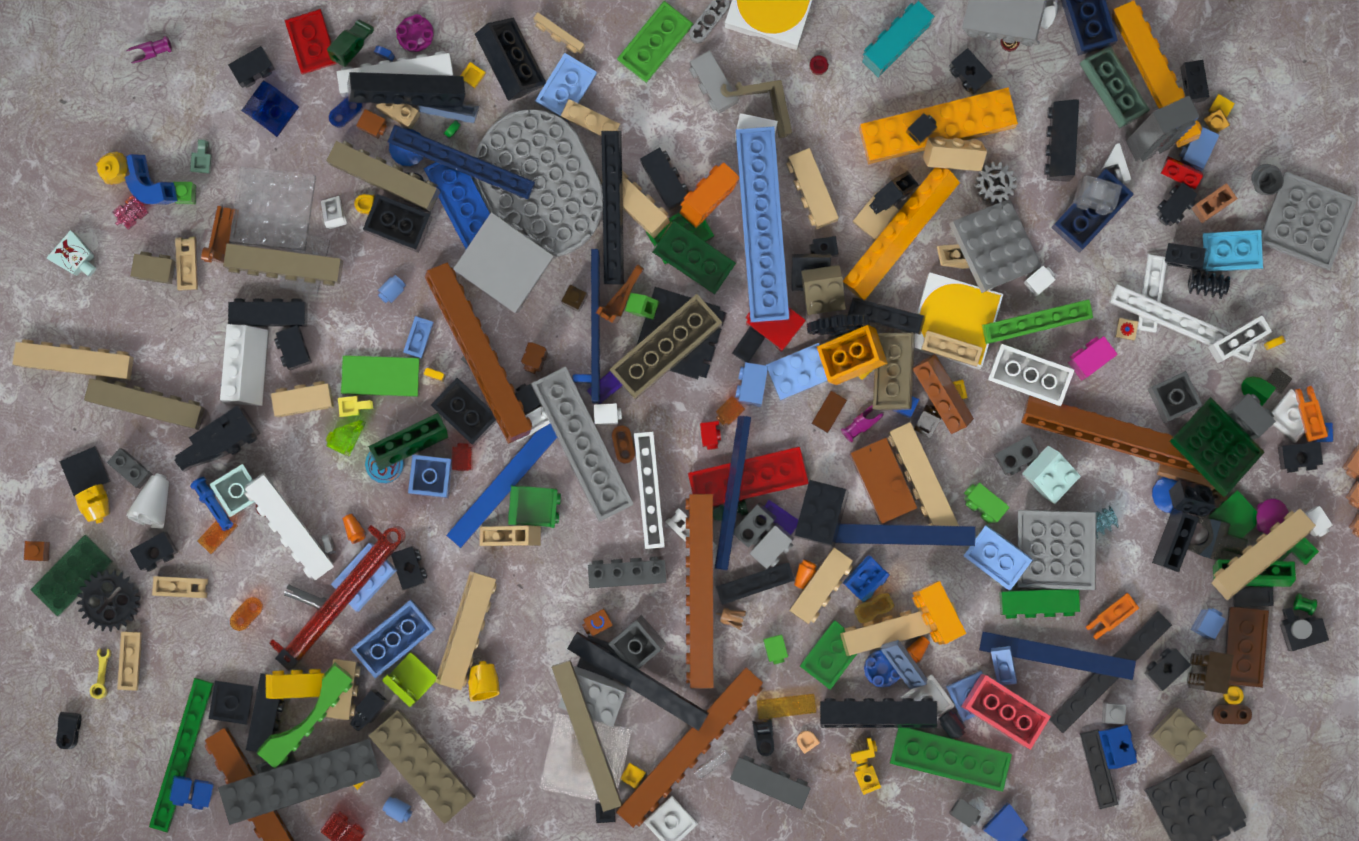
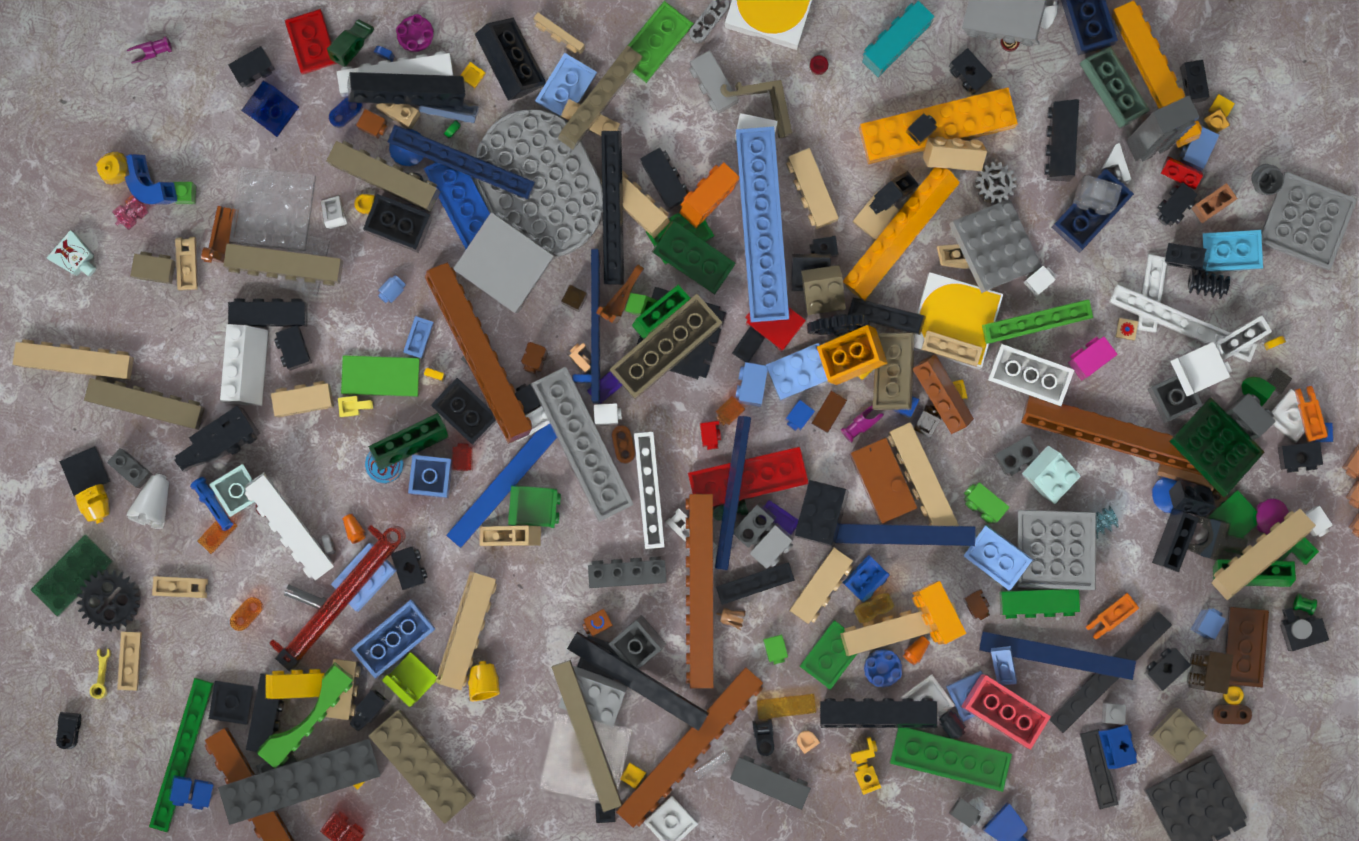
(36, 551): dark orange brick -> none
(143, 556): black brick -> none
(201, 161): sand green plate -> none
(345, 437): clear neon green slope -> none
(397, 809): medium blue brick -> none
(581, 361): none -> light nougat bracket
(600, 97): none -> dark tan brick
(660, 311): none -> green brick
(799, 416): none -> blue brick
(804, 574): orange cone -> none
(904, 664): sand blue plate -> none
(977, 605): none -> reddish brown brick
(1201, 368): none -> white panel
(1254, 597): black tile -> none

